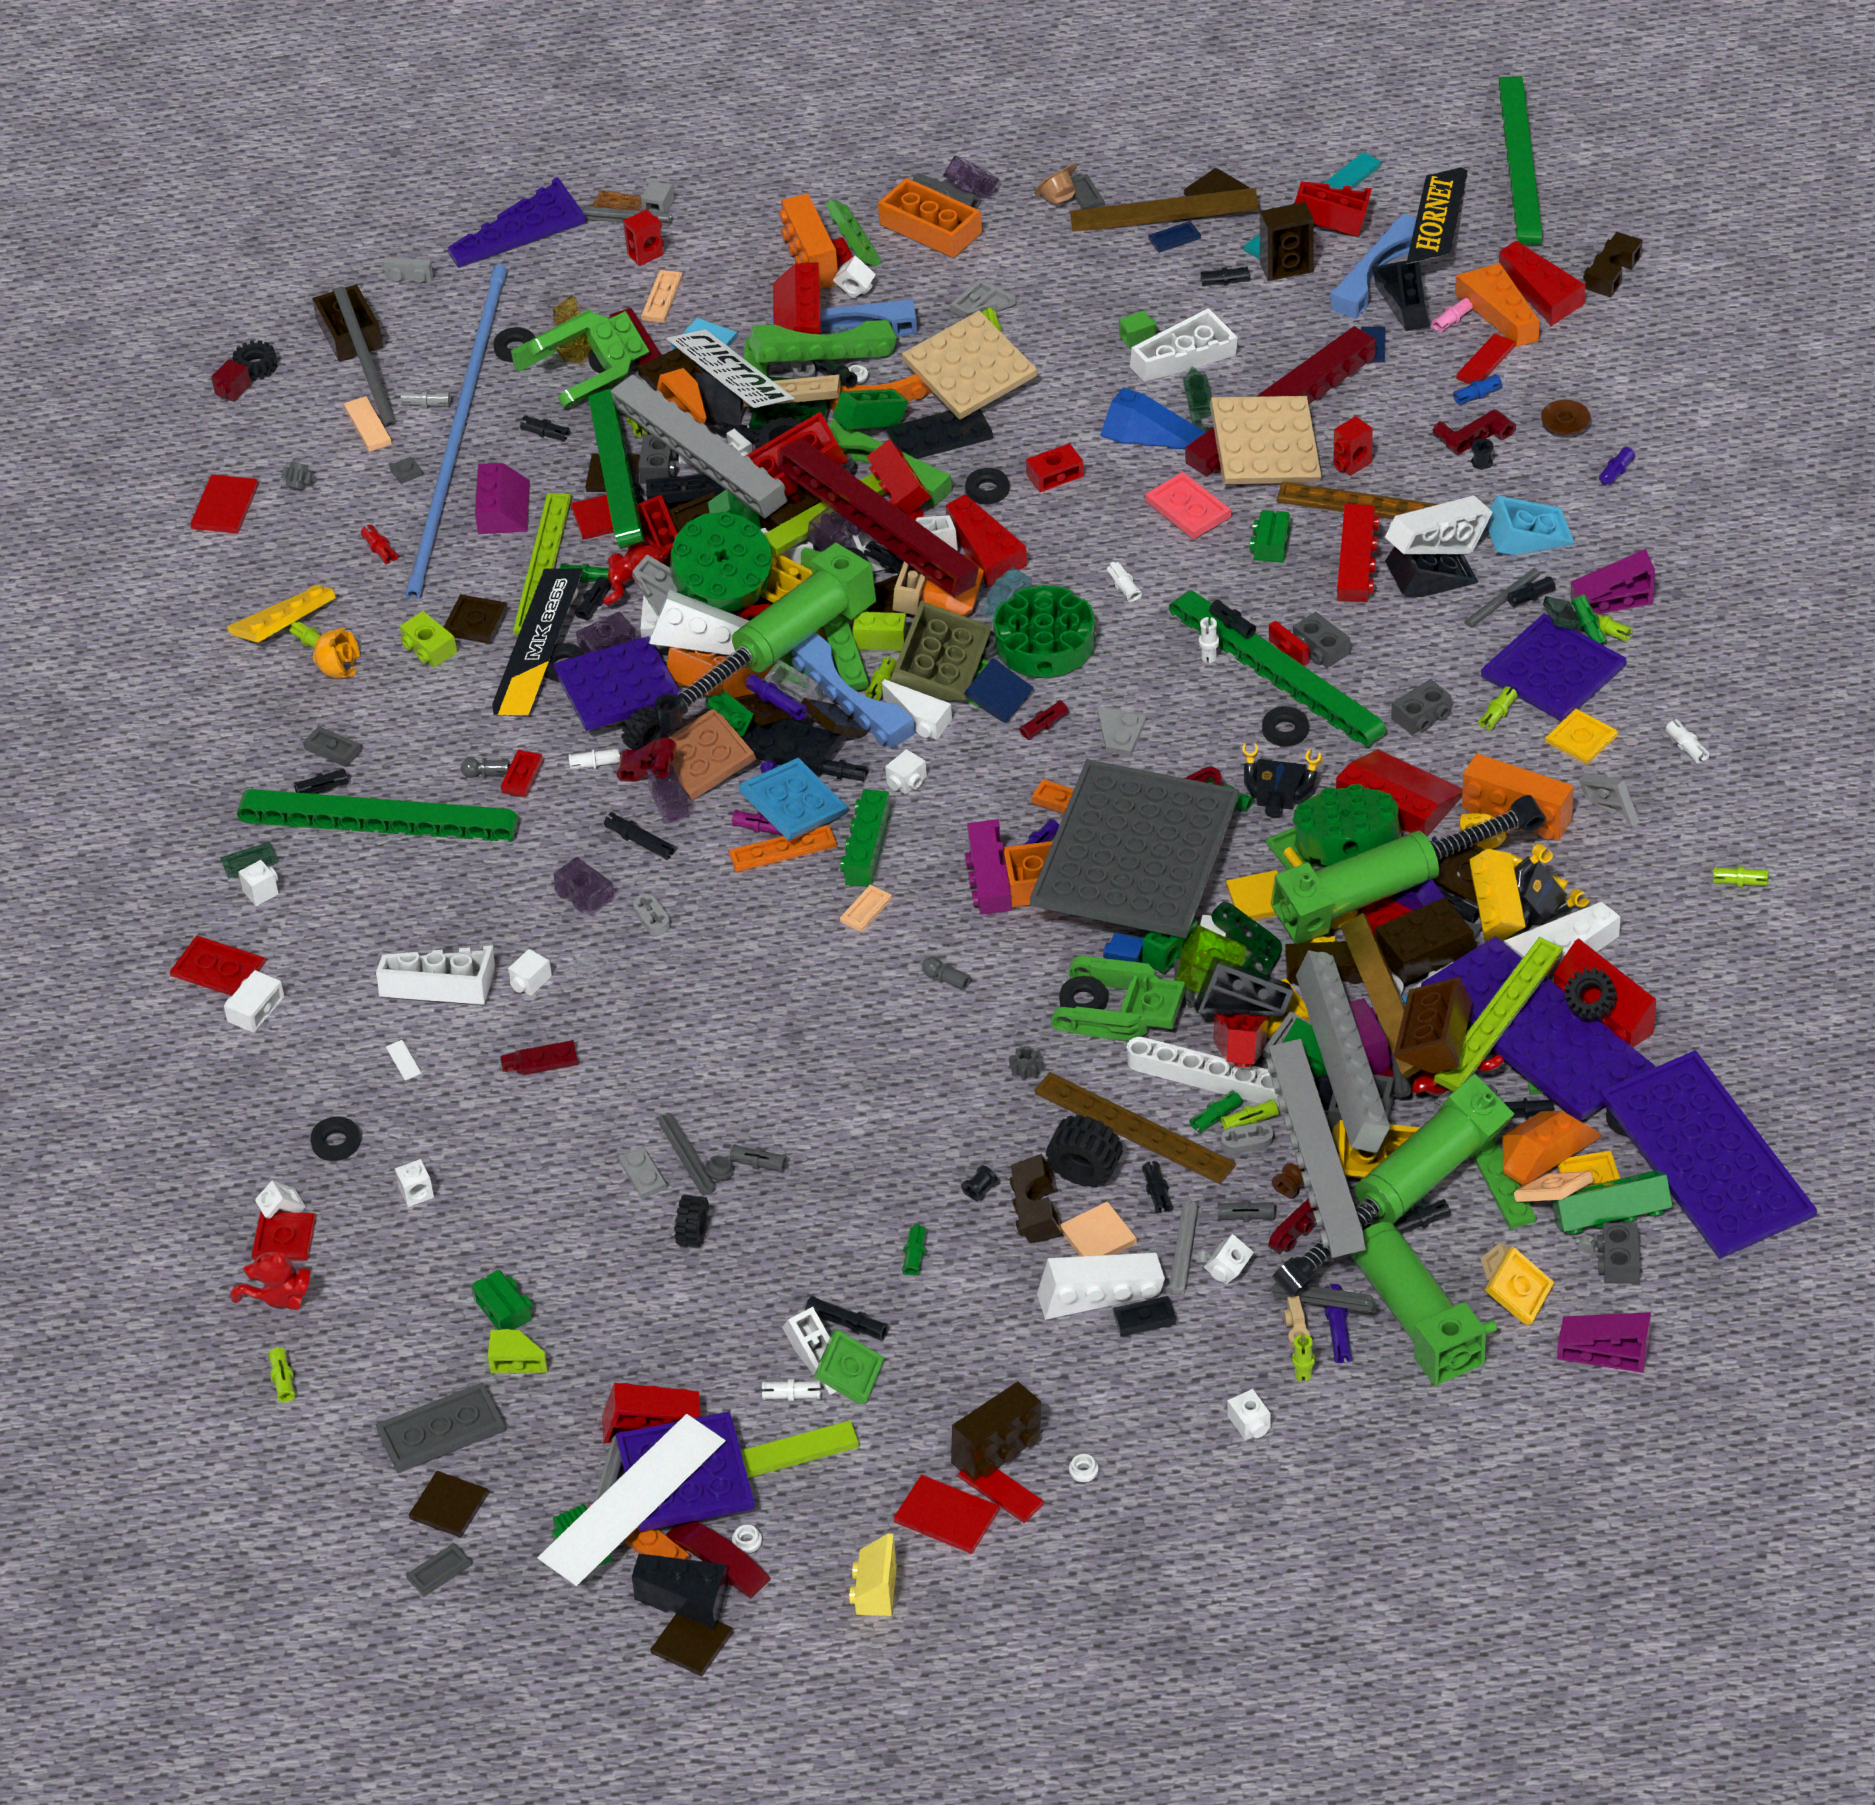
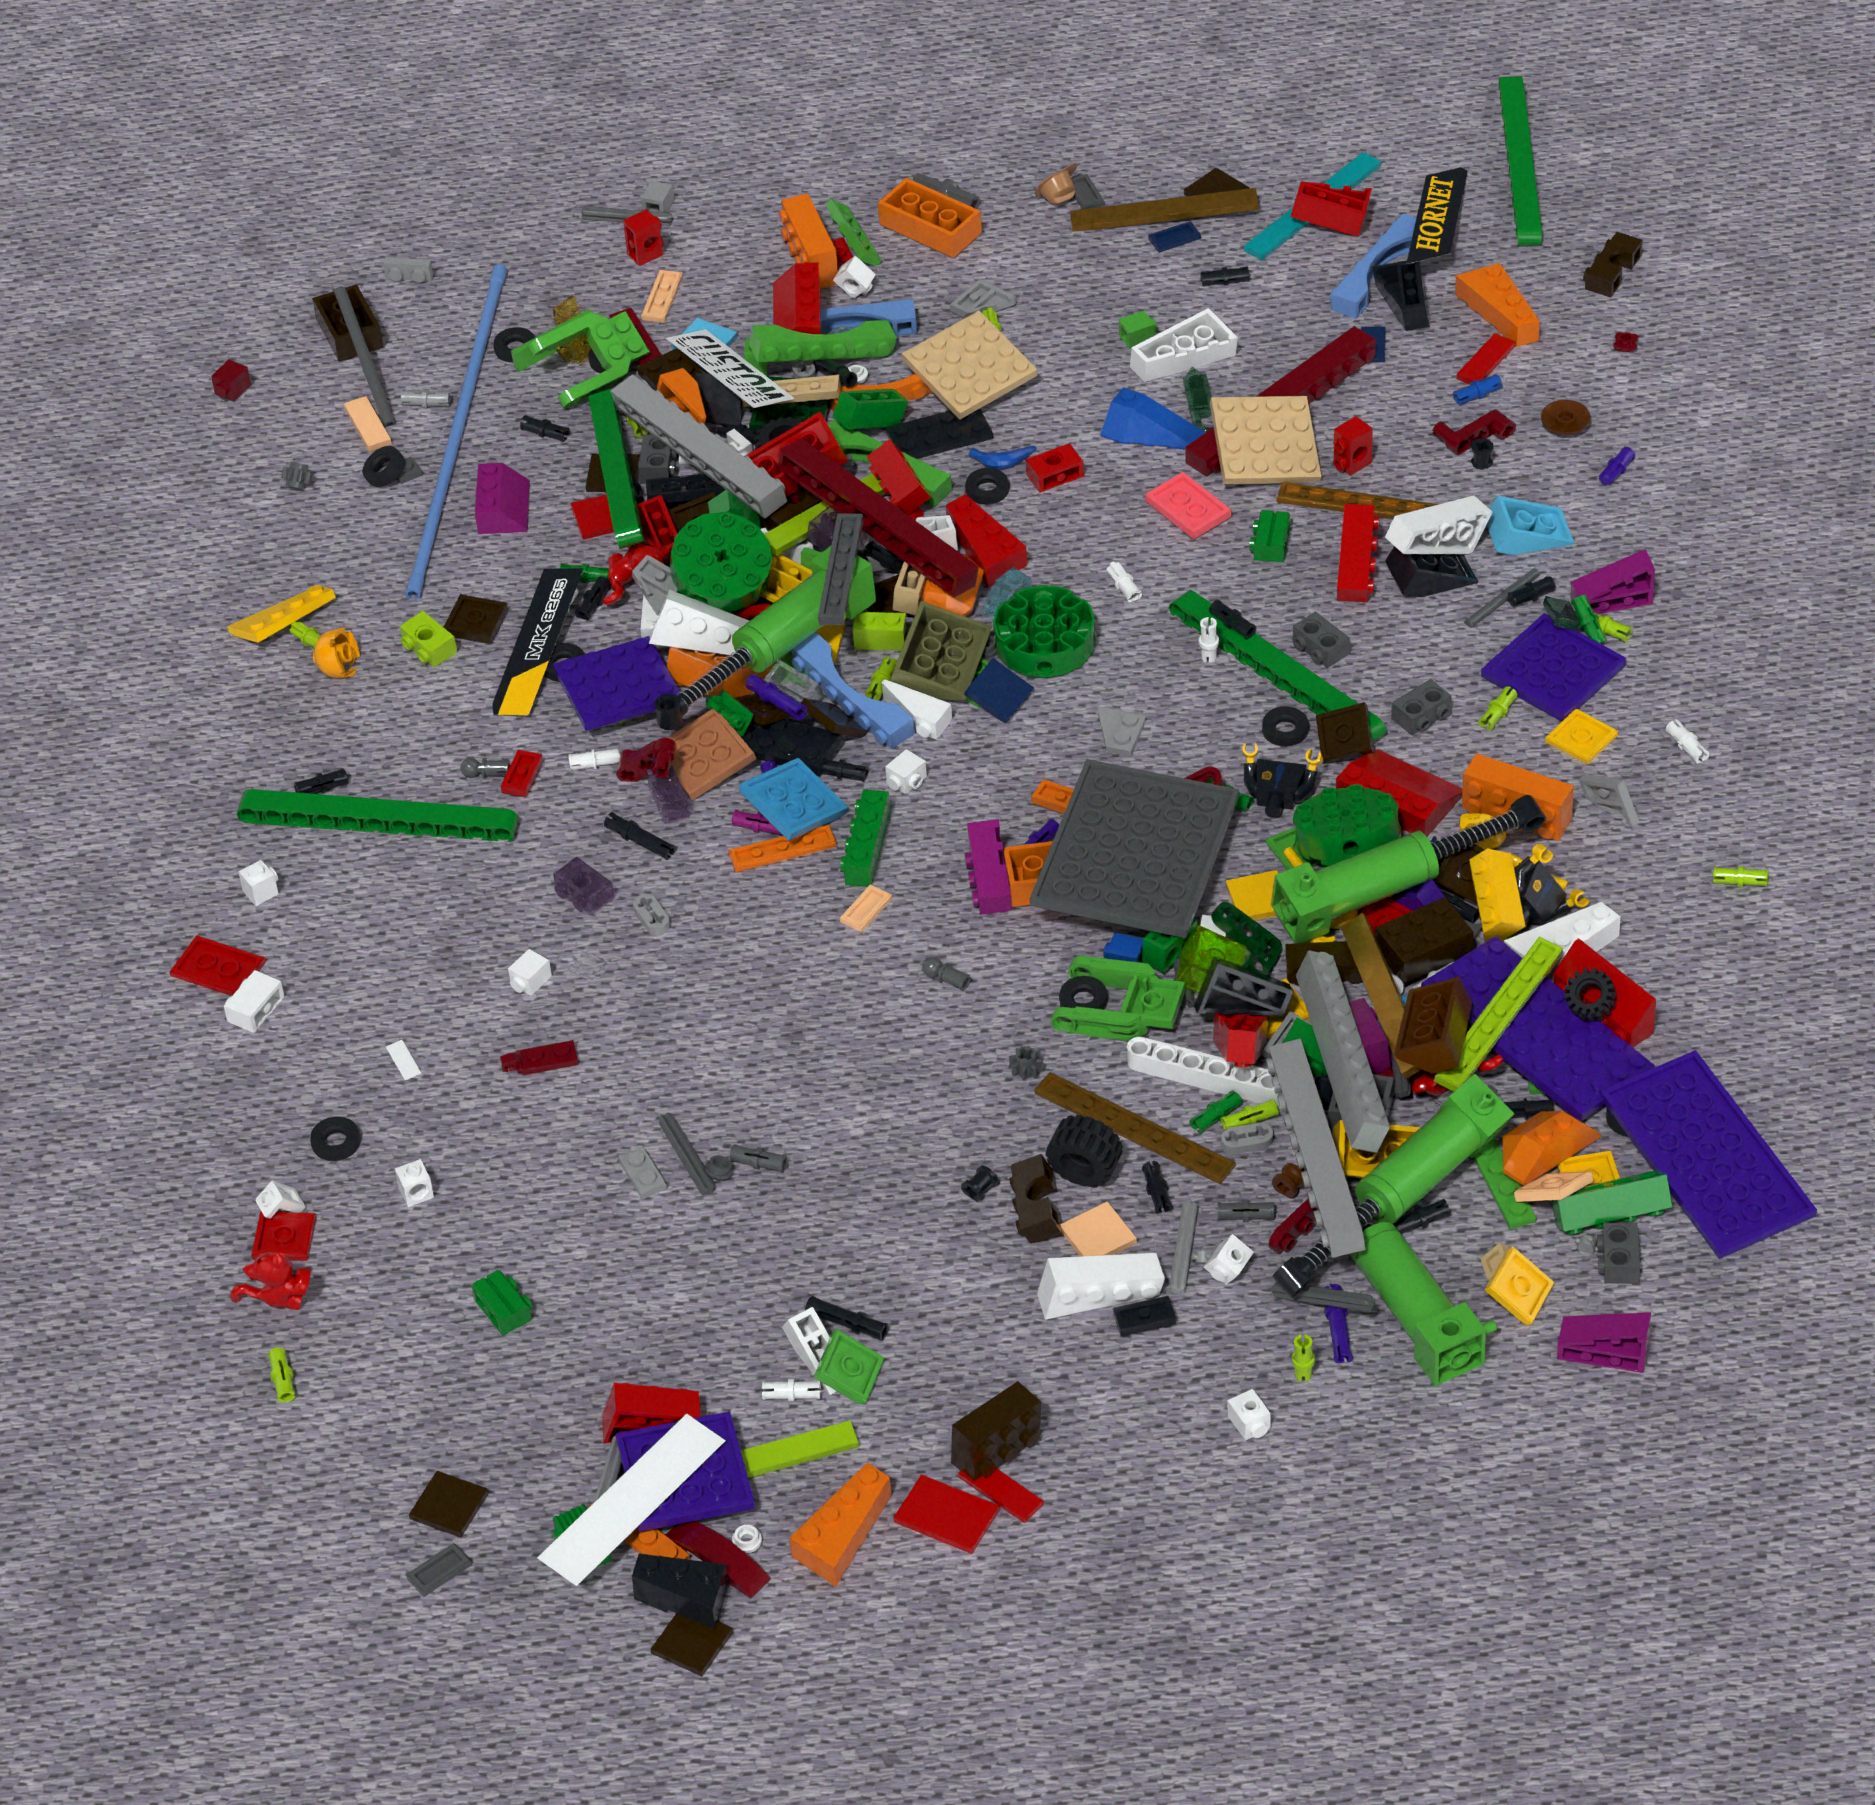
(224, 503): red tile -> none
(239, 860): clear green tile -> none
(256, 351): black tyre -> none
(332, 746): dark grey plate -> none
(377, 459): none -> black tyre
(379, 544): red pin -> none
(437, 976): white wedge -> none
(440, 1427): dark grey plate -> none
(514, 1353): lime slope -> none
(522, 223): dark purple wing -> none
(544, 550): lime tile -> none
(605, 633): clear purple brick -> none
(617, 200): clear orange tile -> none
(642, 729): black tyre -> none
(691, 1220): black tyre -> none
(840, 569): none -> dark grey plate
(842, 1524): none -> orange wedge
(845, 653): bright green plate -> none
(875, 1578): light yellow slope -> none
(914, 1250): green axle -> none
(971, 177): clear purple brick -> none
(1002, 460): none -> blue piece
(1043, 720): dark red pin -> none
(1080, 1461): white plate -> none
(1286, 241): dark brown brick -> none
(1288, 643): red plate -> none
(1295, 1318): tan plate -> none
(1344, 733): none -> dark brown tile
(1451, 315): bright pink axle -> none
(1542, 283): red wedge -> none
(1625, 341): none -> dark red plate

